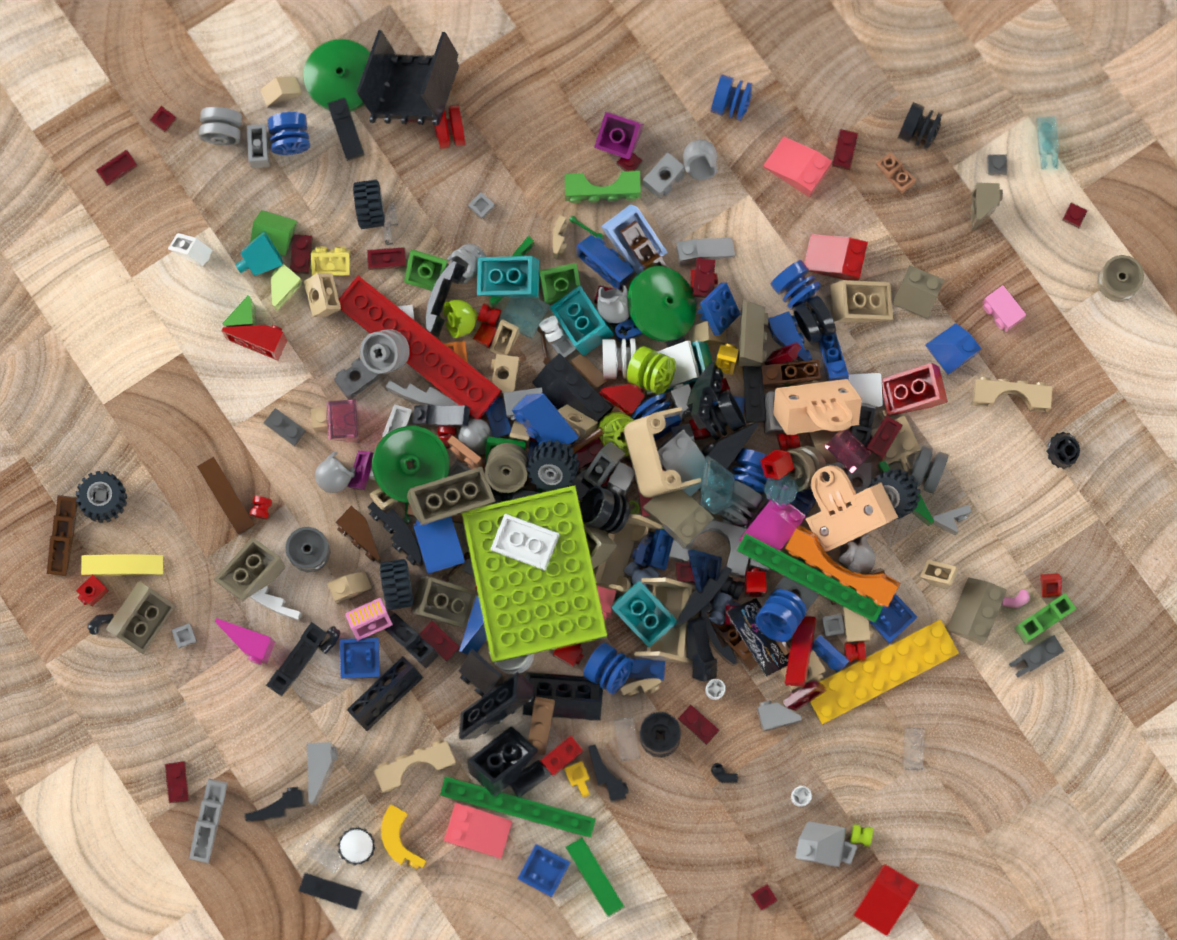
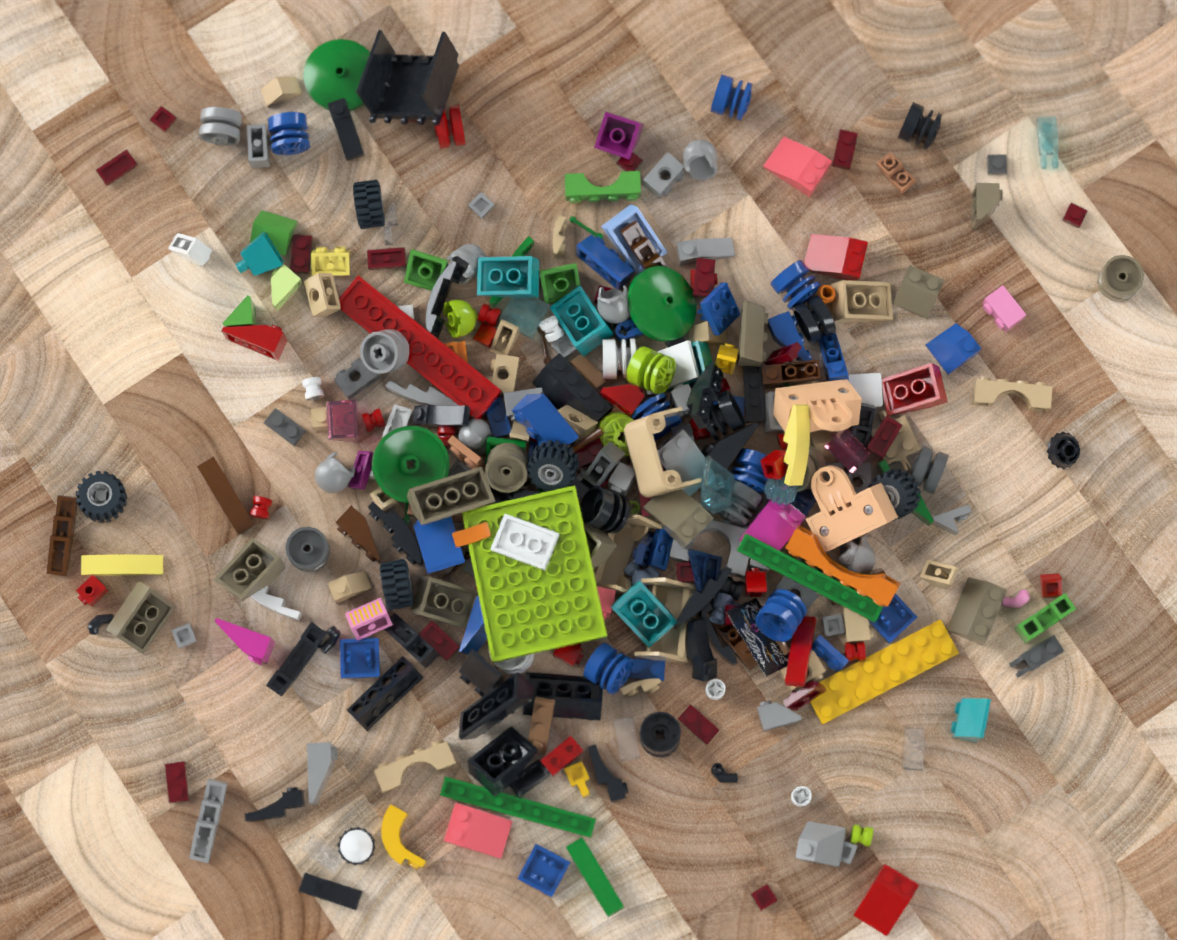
(313, 388): none -> white wheel
(373, 420): none -> red wheel
(471, 534): none -> orange sticker
(798, 440): none -> light yellow slope
(826, 293): none -> orange cone
(970, 719): none -> teal slope

